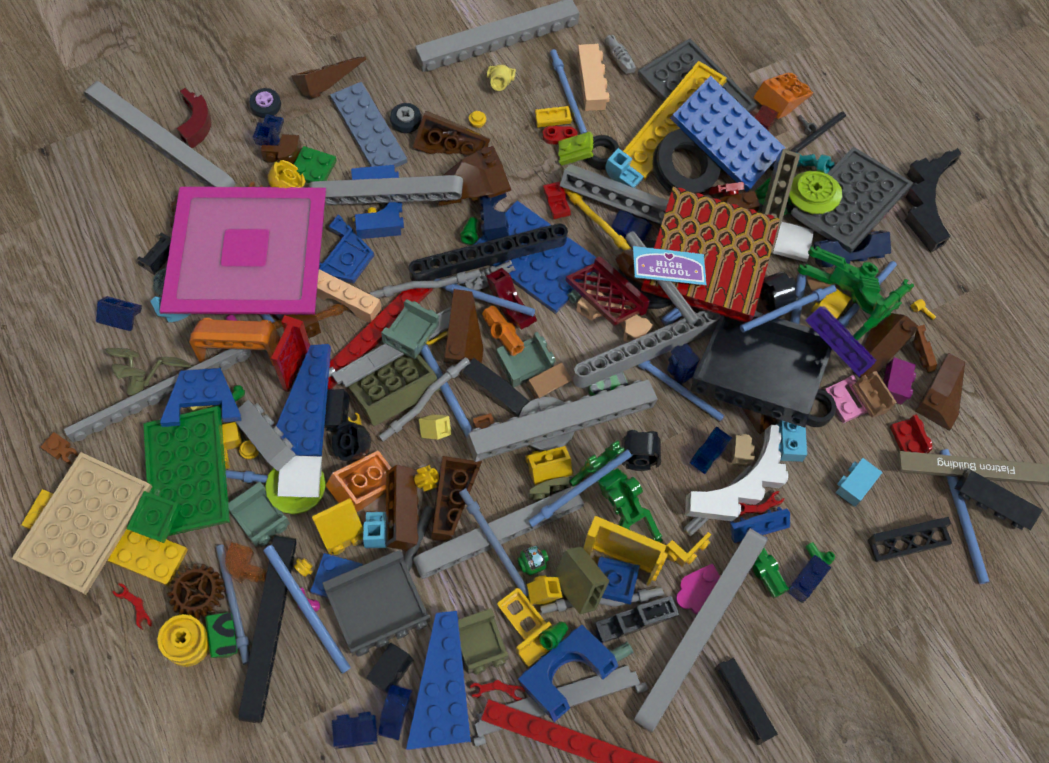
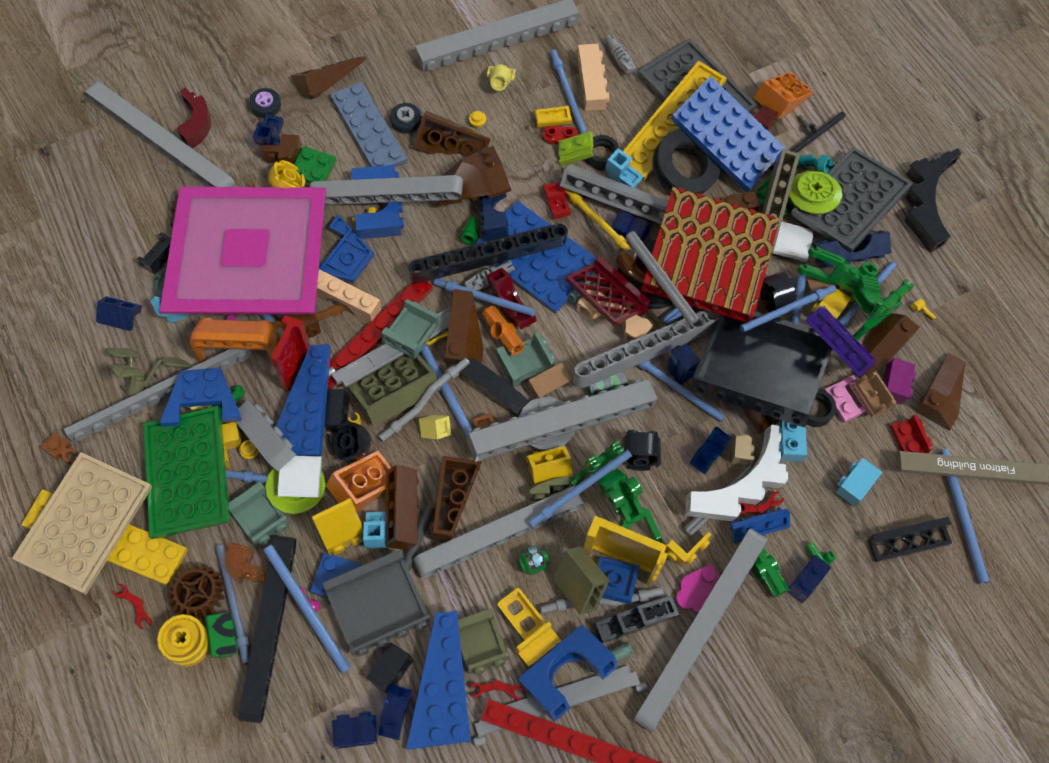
(154, 517): green plate -> none
(303, 567): yellow plate -> none
(426, 478): yellow gear -> none
(461, 278): light grey bar -> none
(473, 508): sand blue bar -> none
(544, 590): yellow brick -> none
(553, 635): green cone -> none
(669, 265): sticker -> none
(727, 189): red plate -> none
(745, 701): black fence -> none
(925, 349): dark orange wing -> none
(998, 499): black brick -> none

